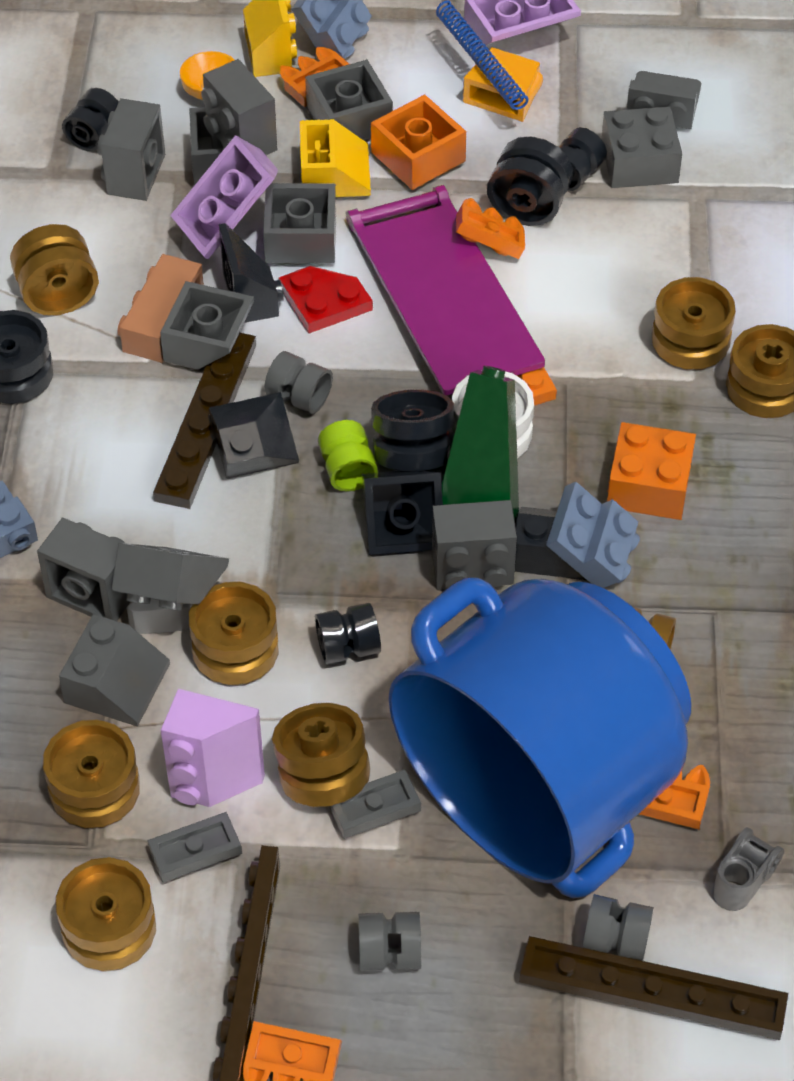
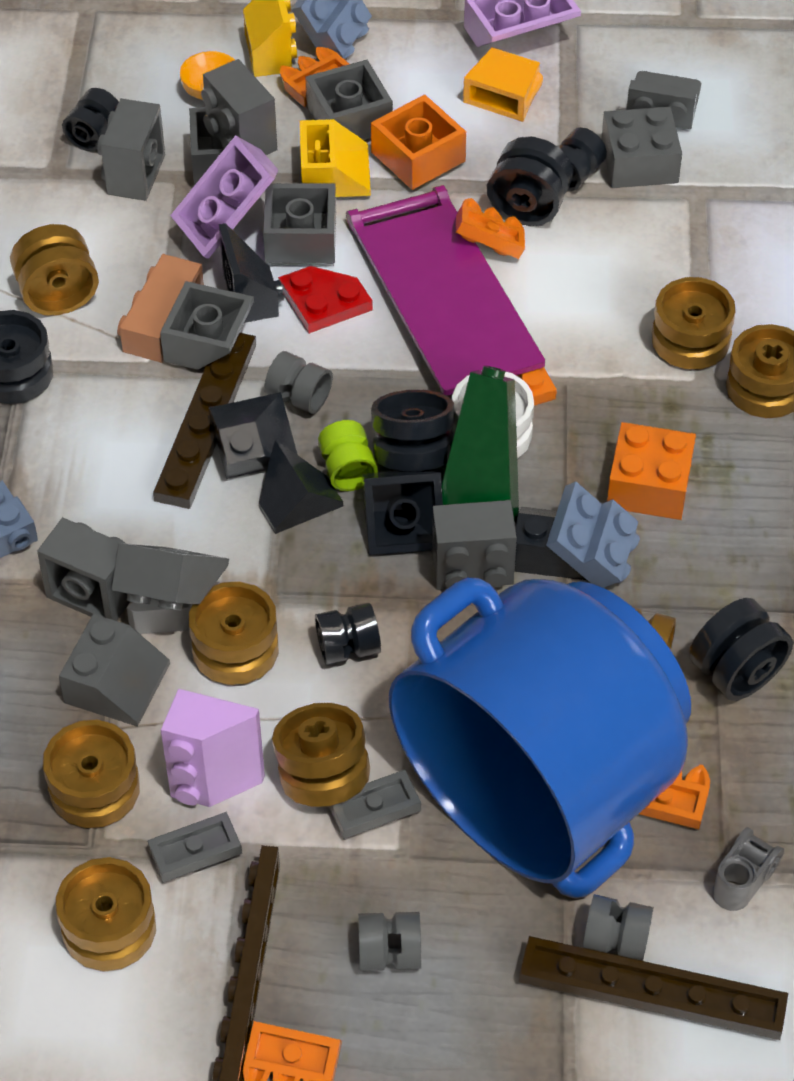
(294, 491): none -> black slope
(495, 71): blue piece -> none
(740, 649): none -> black wheel

